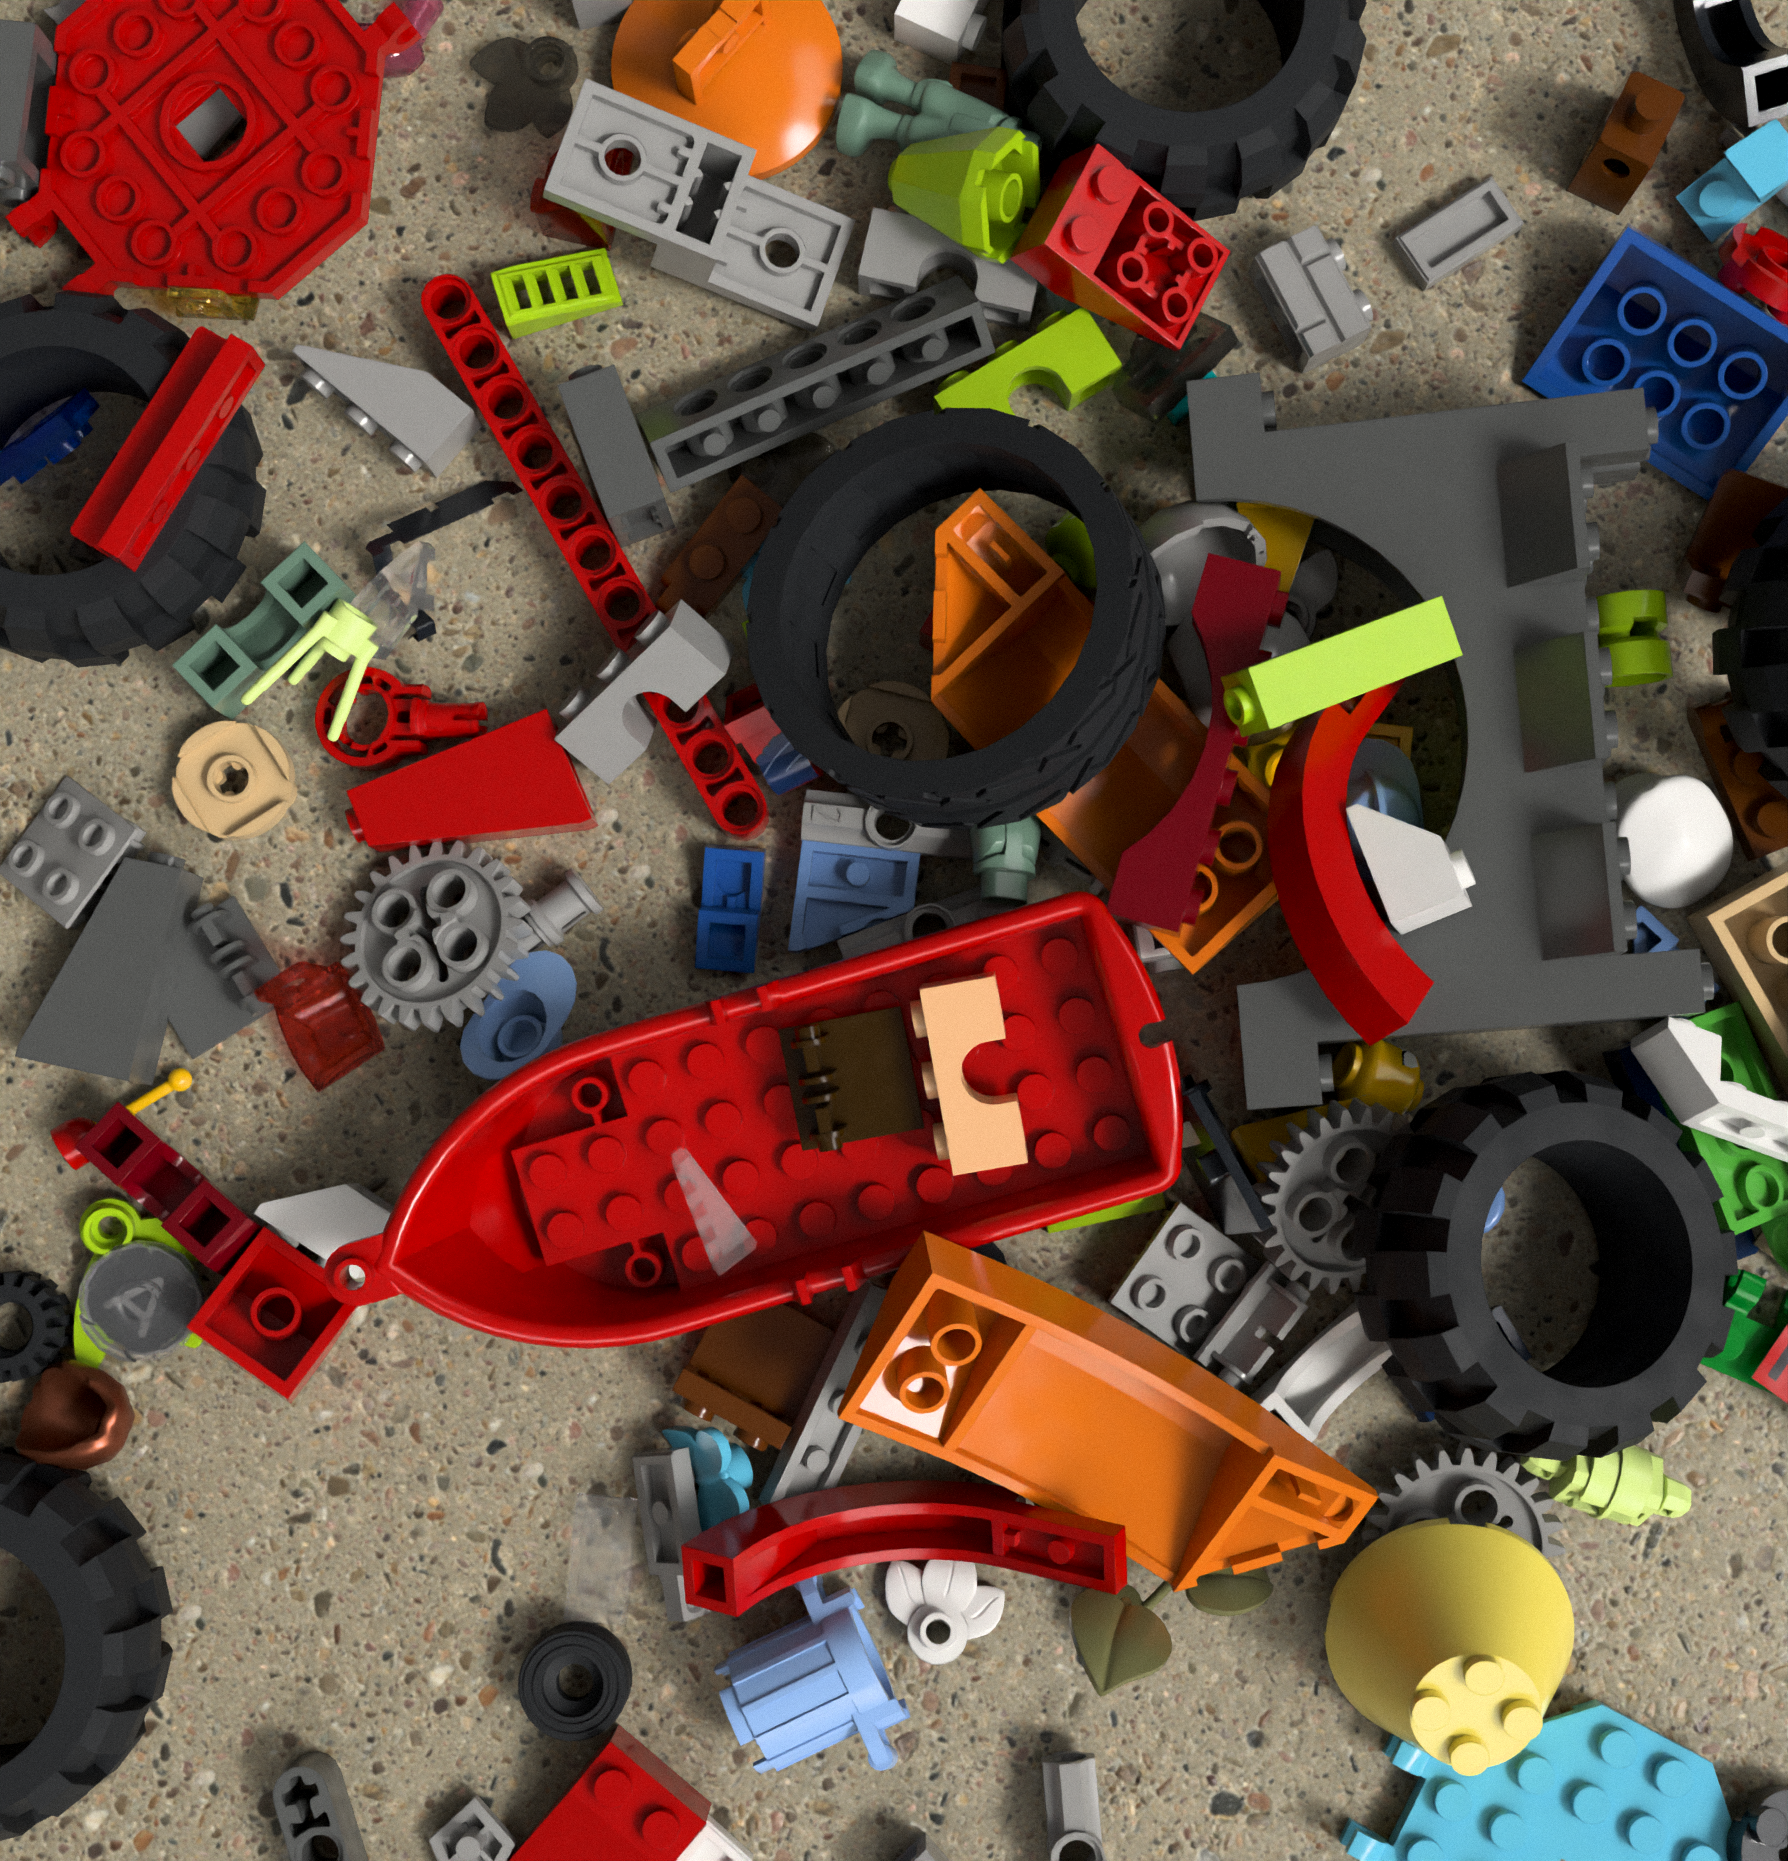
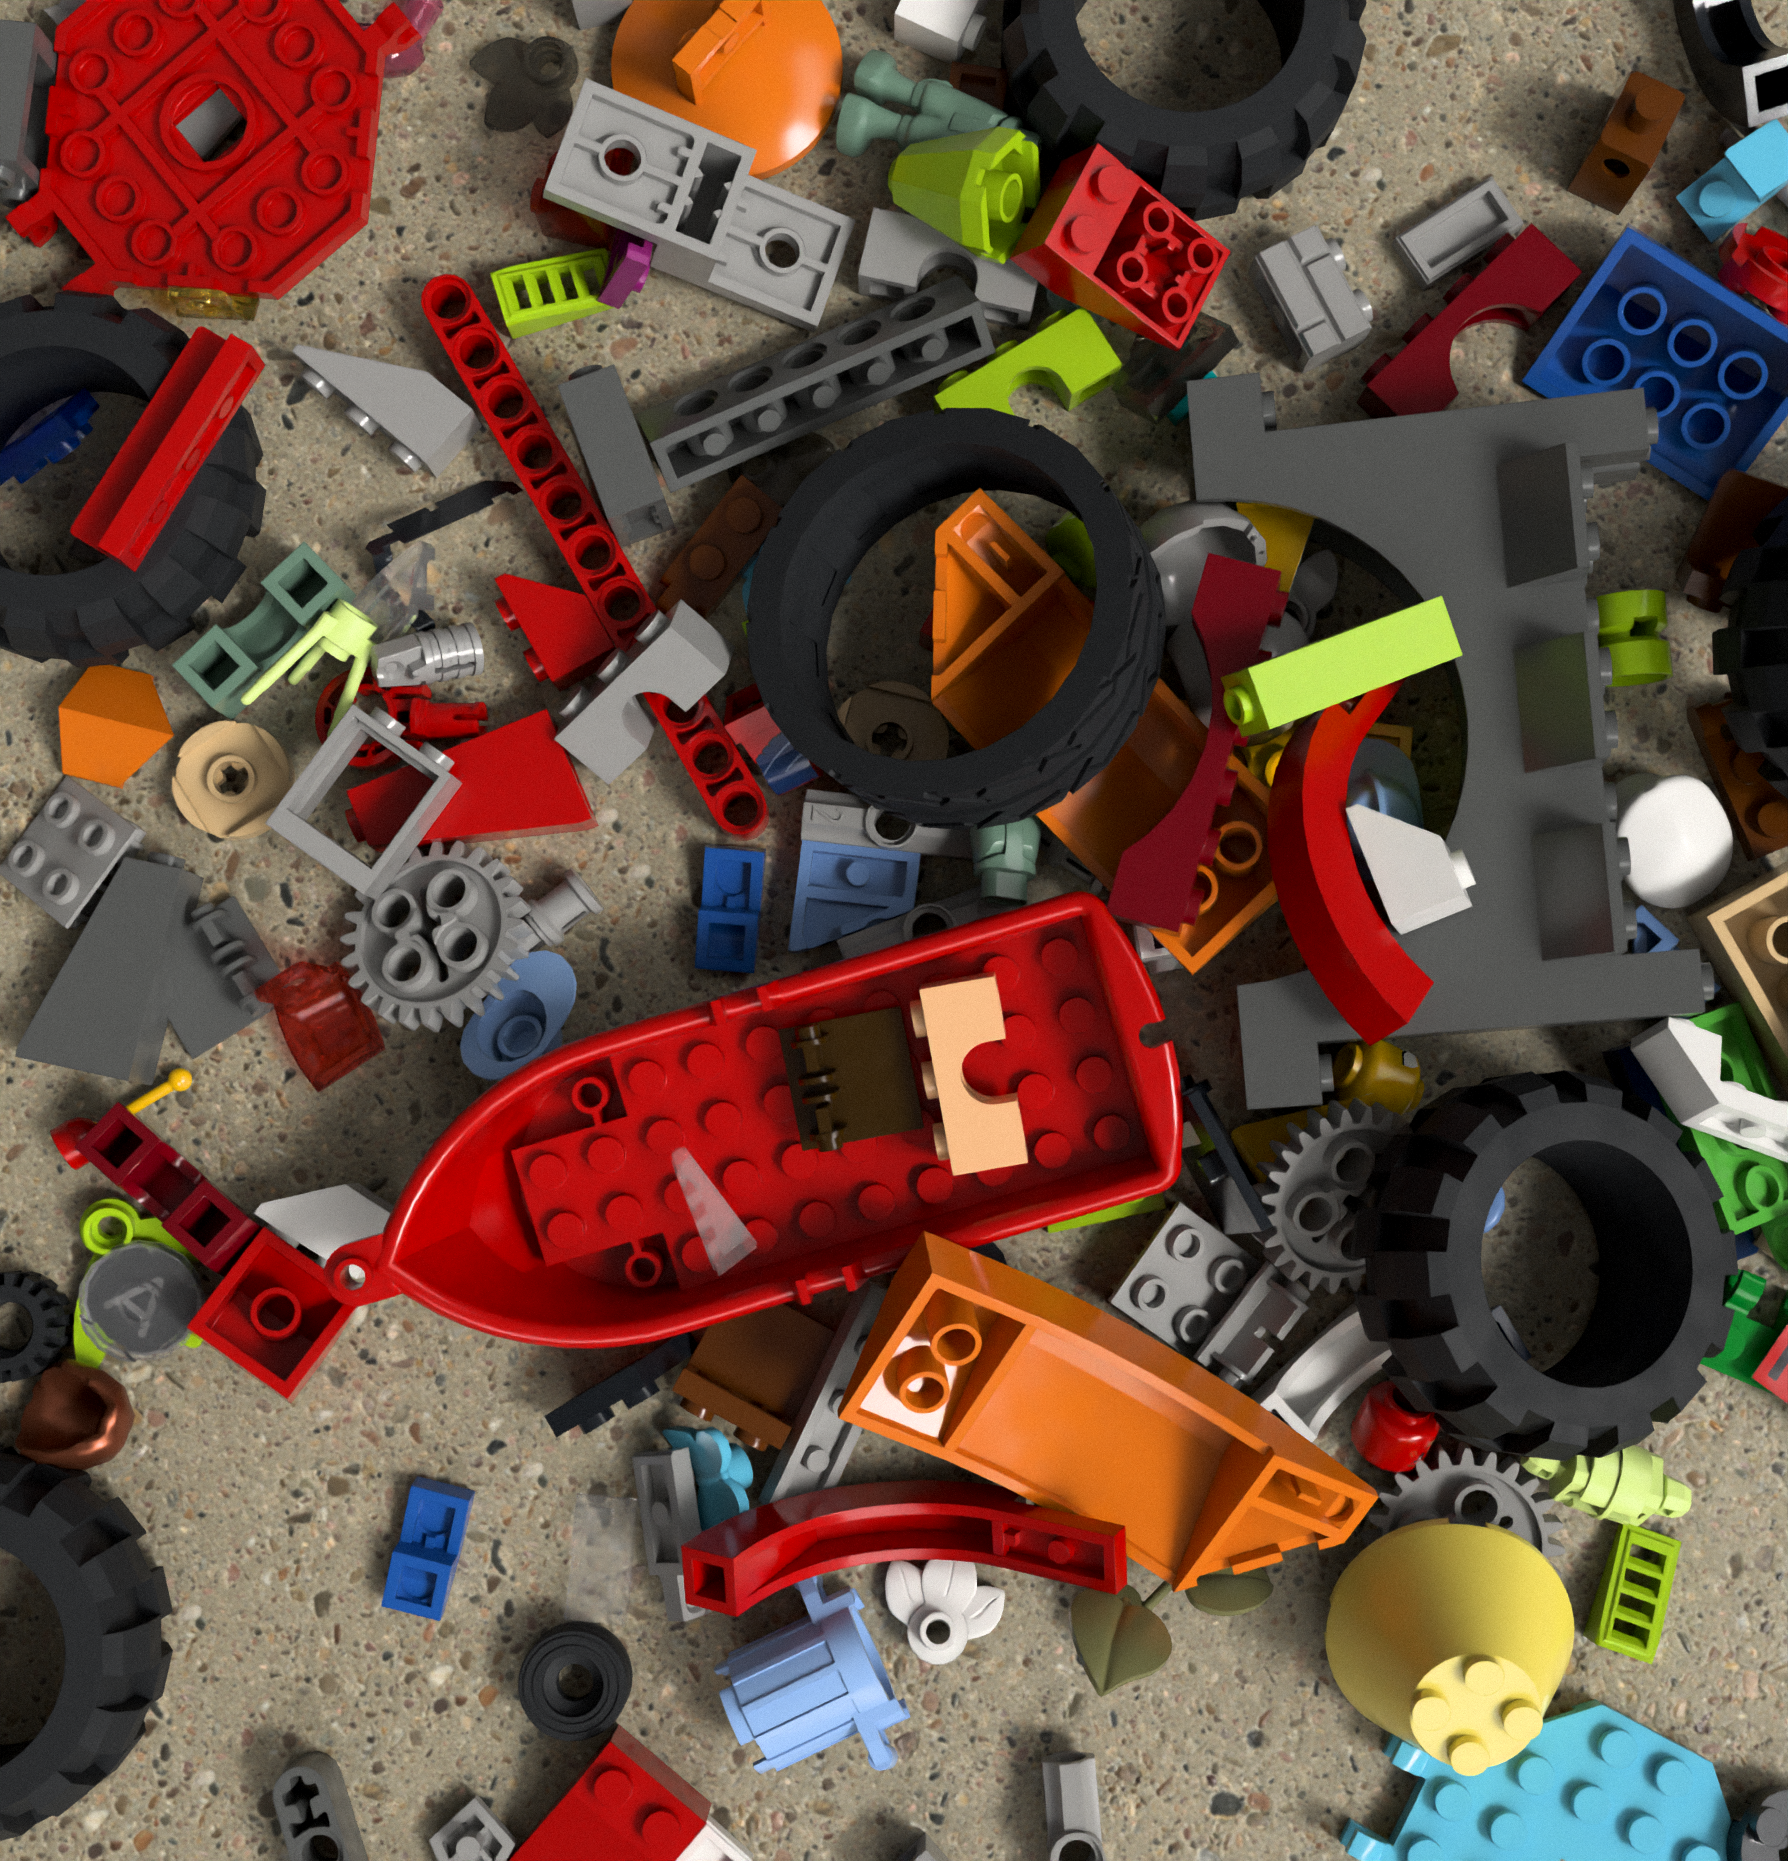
(111, 725): none -> orange slope
(323, 770): none -> light grey window
(428, 657): none -> light grey hinge
(428, 1548): none -> blue slope
(560, 626): none -> red slope
(625, 268): none -> magenta wing
(631, 1384): none -> black wing
(1391, 1430): none -> red head
(1514, 290): none -> dark red arch
(1655, 1597): none -> lime slope

